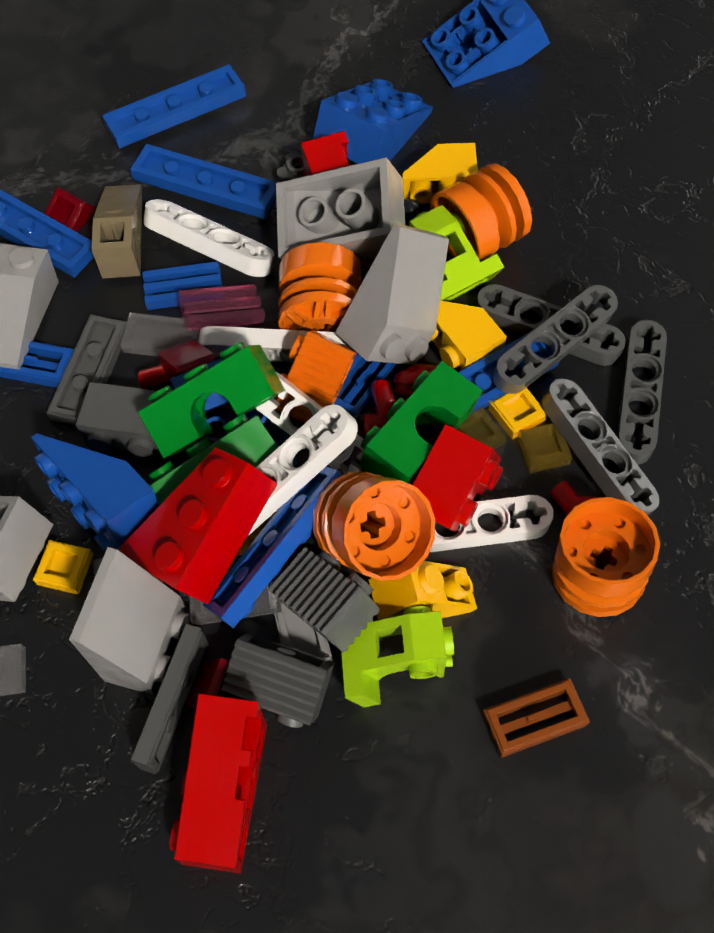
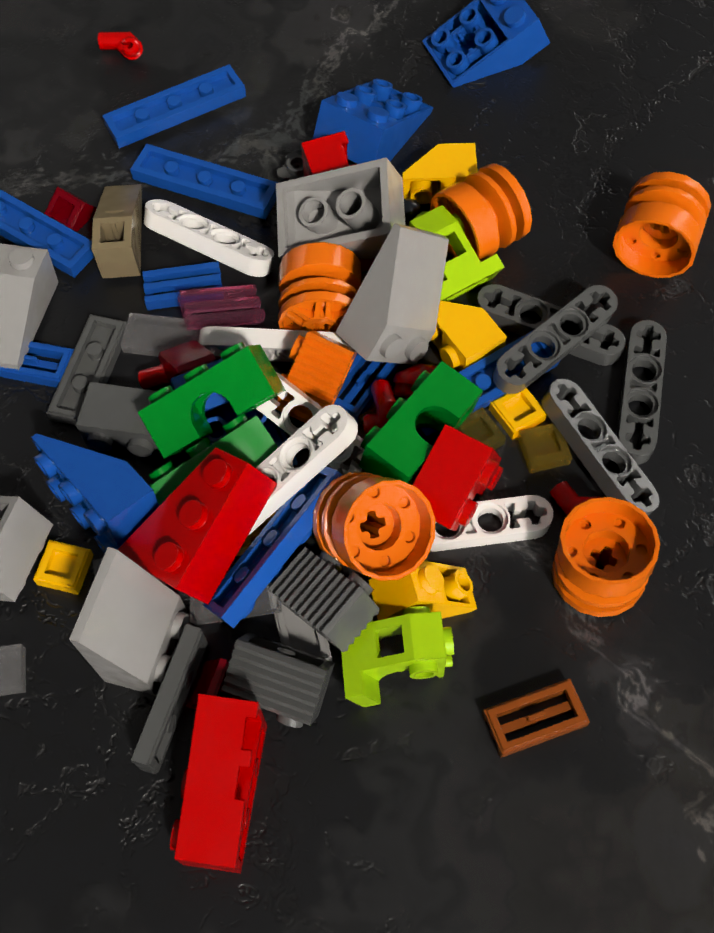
(124, 42): none -> red arm
(662, 225): none -> orange wheel

